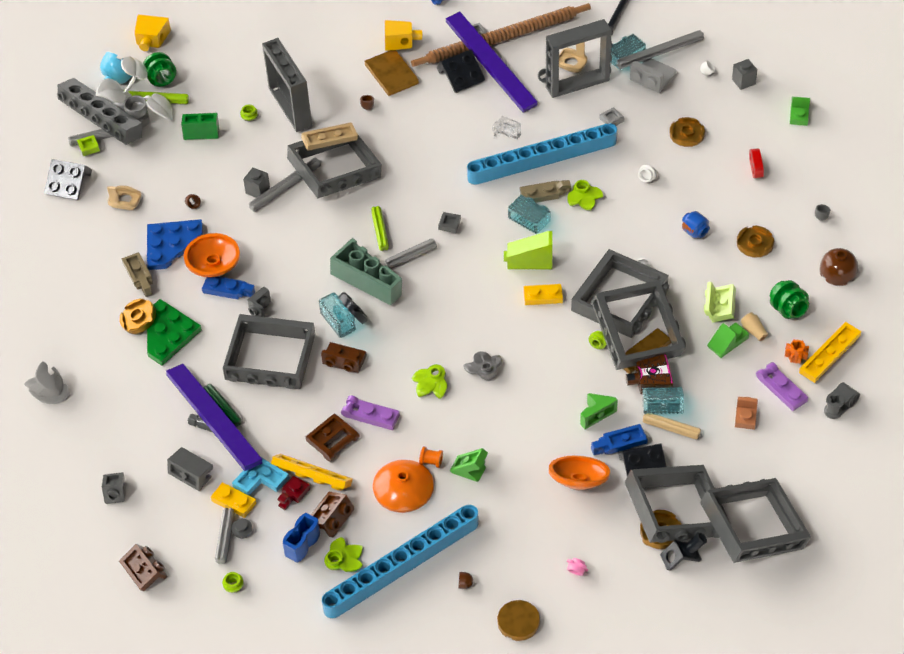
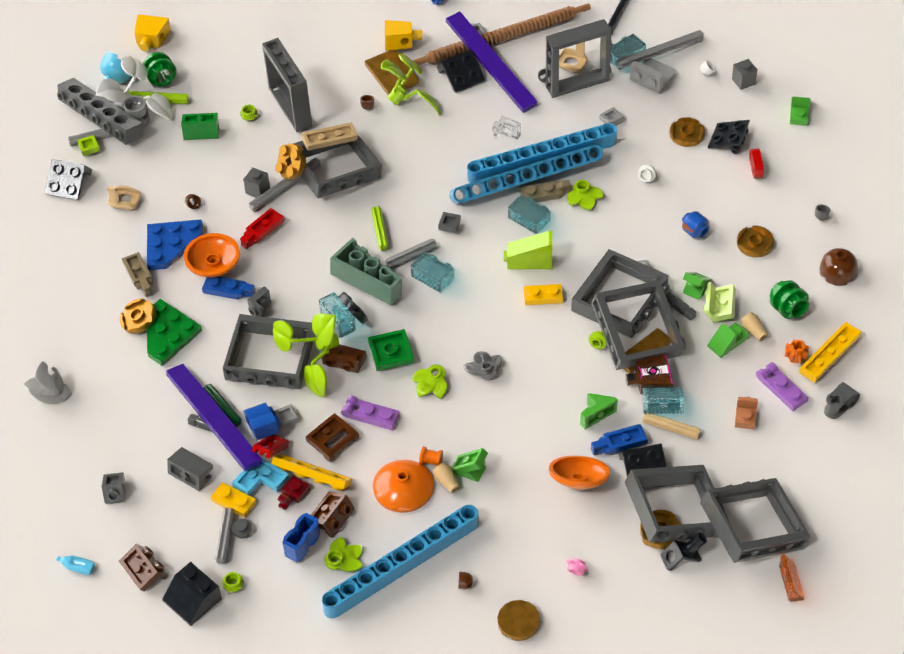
(77, 564): none -> medium azure piece
(191, 594): none -> black slope
(261, 227): none -> red hinge
(262, 421): none -> blue brick
(272, 447): none -> red tile
(287, 416): none -> light grey tile
(290, 153): none -> pearl gold plate
(324, 327): none -> lime plant
(390, 350): none -> green plate
(399, 91): none -> lime plant
(432, 271): none -> clear light blue brick
(446, 477): none -> tan cone
(534, 170): none -> dark azure beam
(681, 306): none -> dark grey axle
(695, 284): none -> bright green slope
(730, 135): none -> black hinge
(790, 579): none -> clear orange slope

